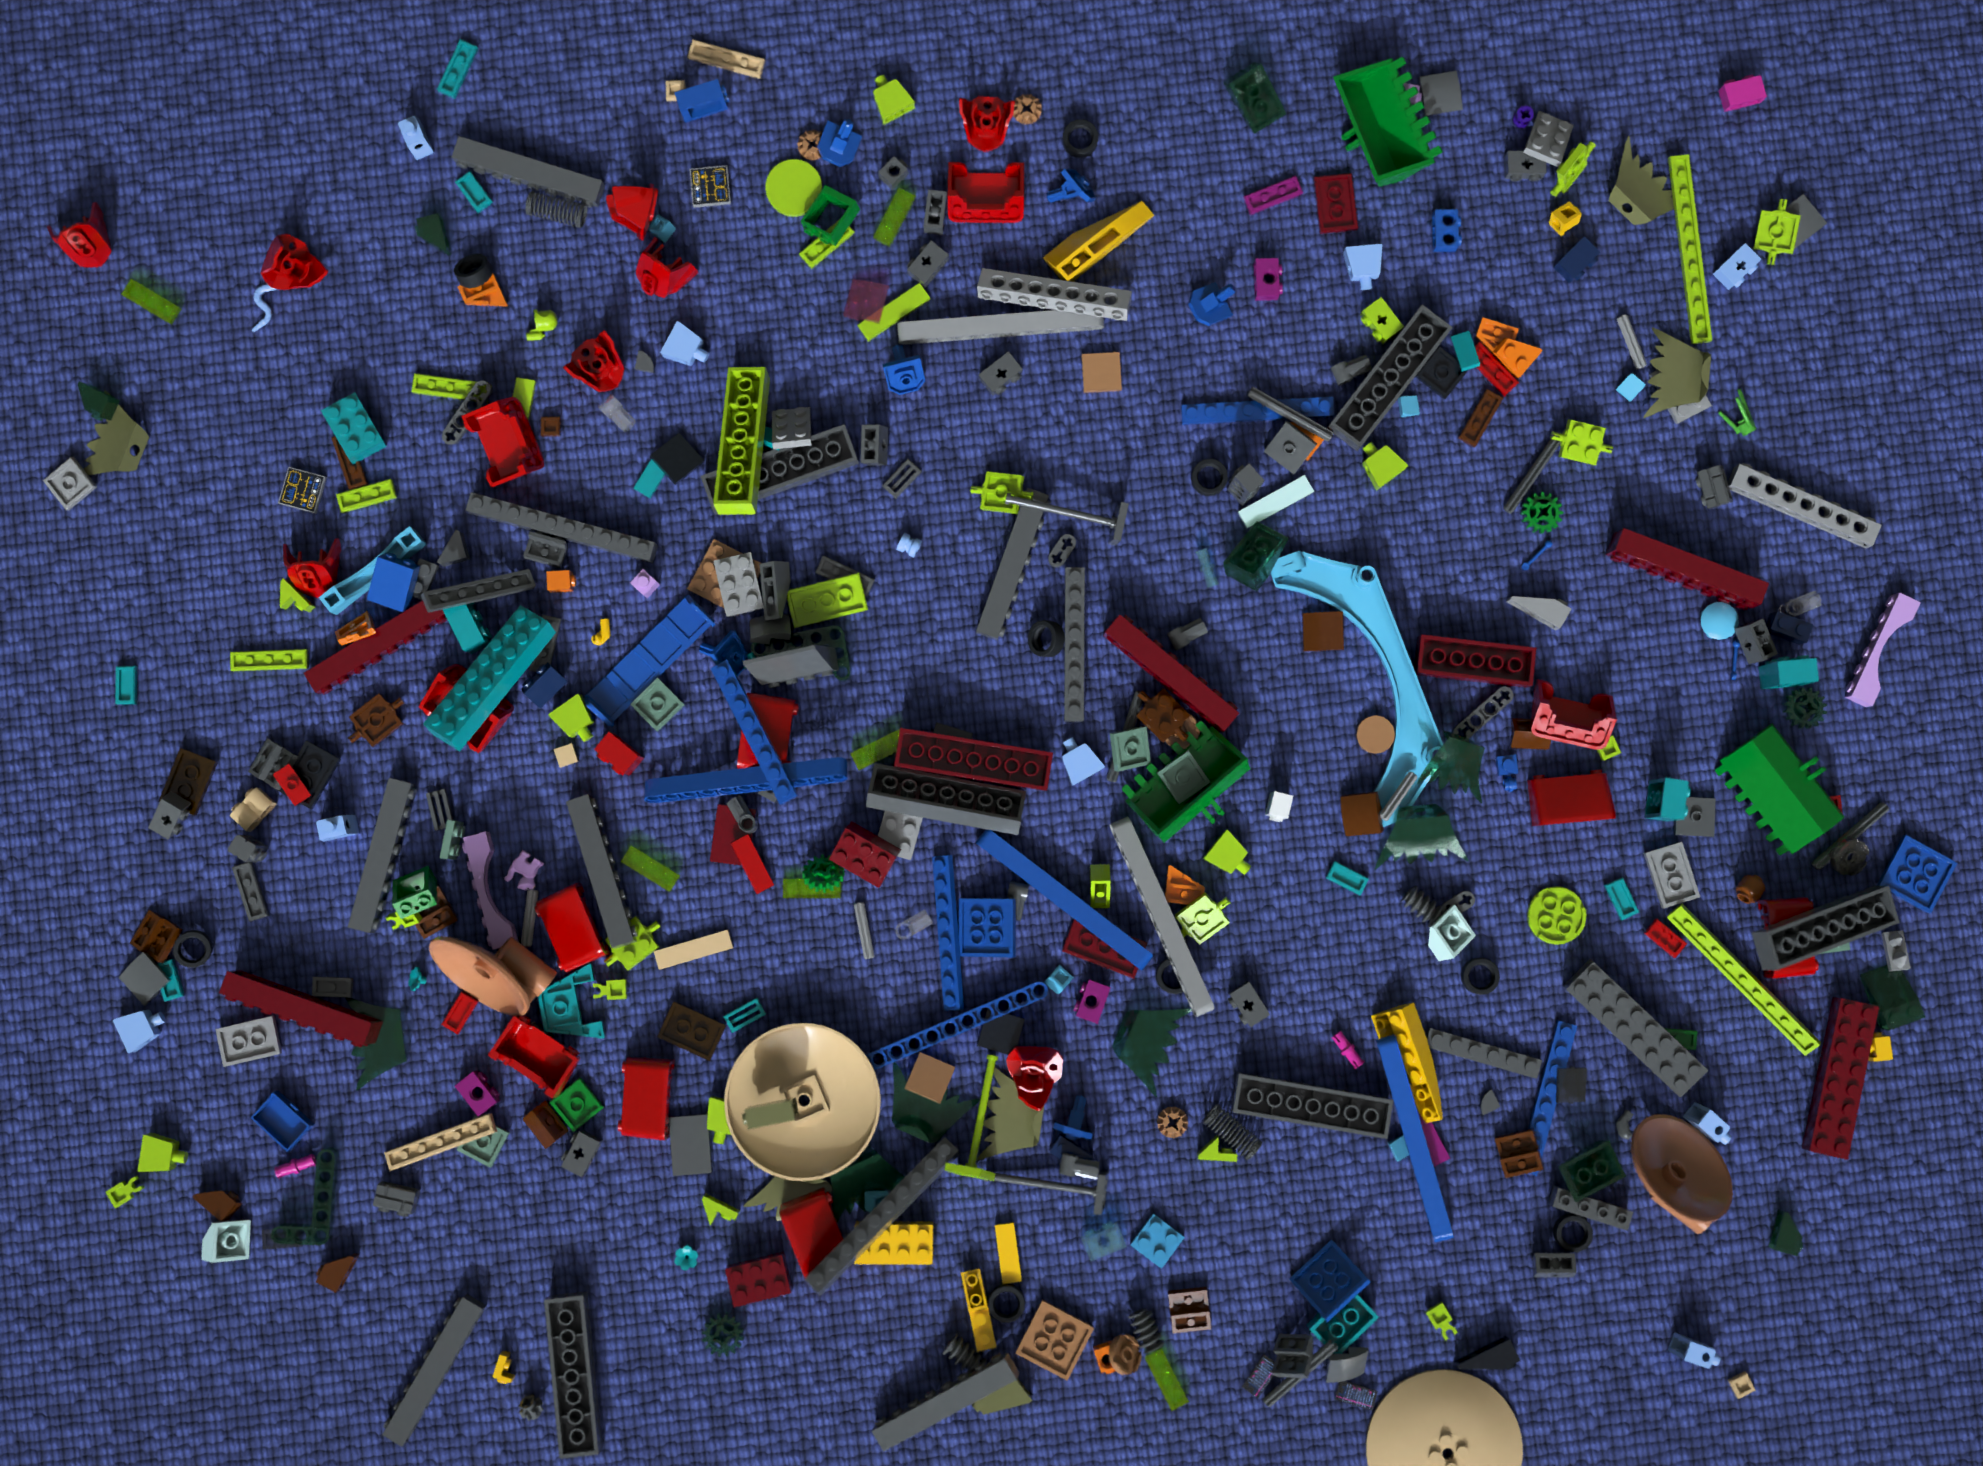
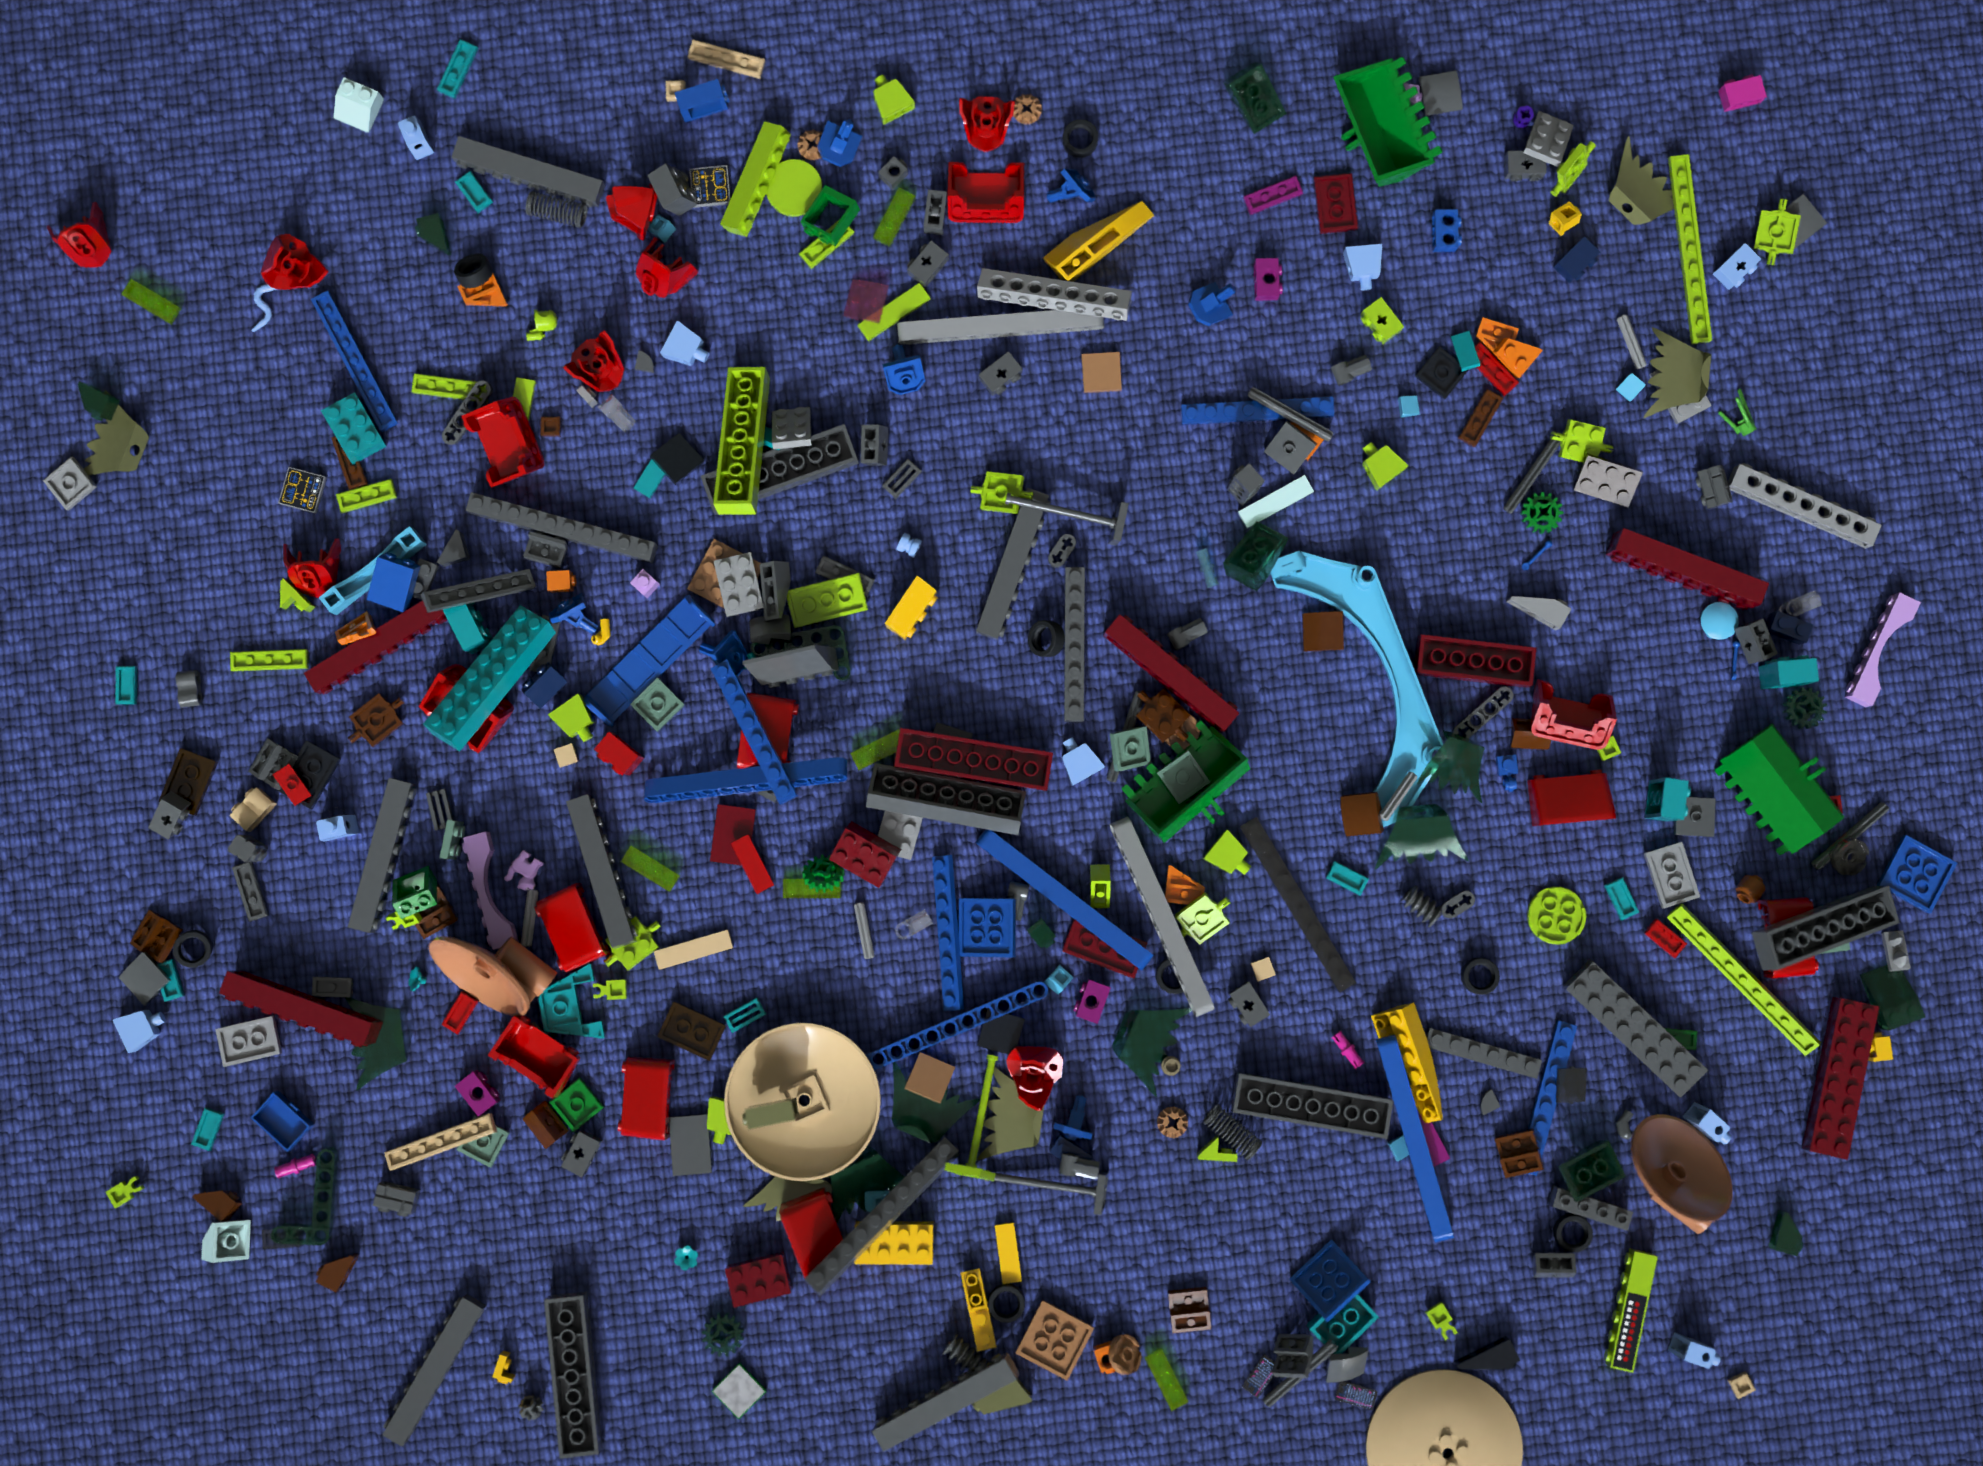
(160, 1153): lime torso -> none
(189, 688): none -> dark grey axle
(207, 1129): none -> teal tile
(354, 361): none -> blue plate
(357, 104): none -> light aqua slope
(572, 612): none -> blue piece
(588, 395): none -> light grey plate
(673, 189): none -> dark grey brick
(713, 1206): lime slope -> none
(739, 1390): none -> flat silver tile
(742, 813): dark grey piece -> none
(755, 179): none -> lime brick
(911, 608): none -> yellow slope
(1041, 934): none -> clear green slope
(1098, 1249): clear light blue brick -> none
(1146, 1329): dark grey piece -> none
(1157, 1240): dark azure plate -> none
(1170, 1065): none -> dark tan plate
(1209, 491): black tyre -> none
(1263, 969): none -> tan tile
(1278, 806): white brick -> none
(1297, 904): none -> clear smoke plate
(1375, 734): medium nougat tile -> none
(1389, 377): dark grey brick -> none
(1449, 934): light aqua slope -> none
(1607, 480): none -> plate
(1631, 1310): none -> lime brick

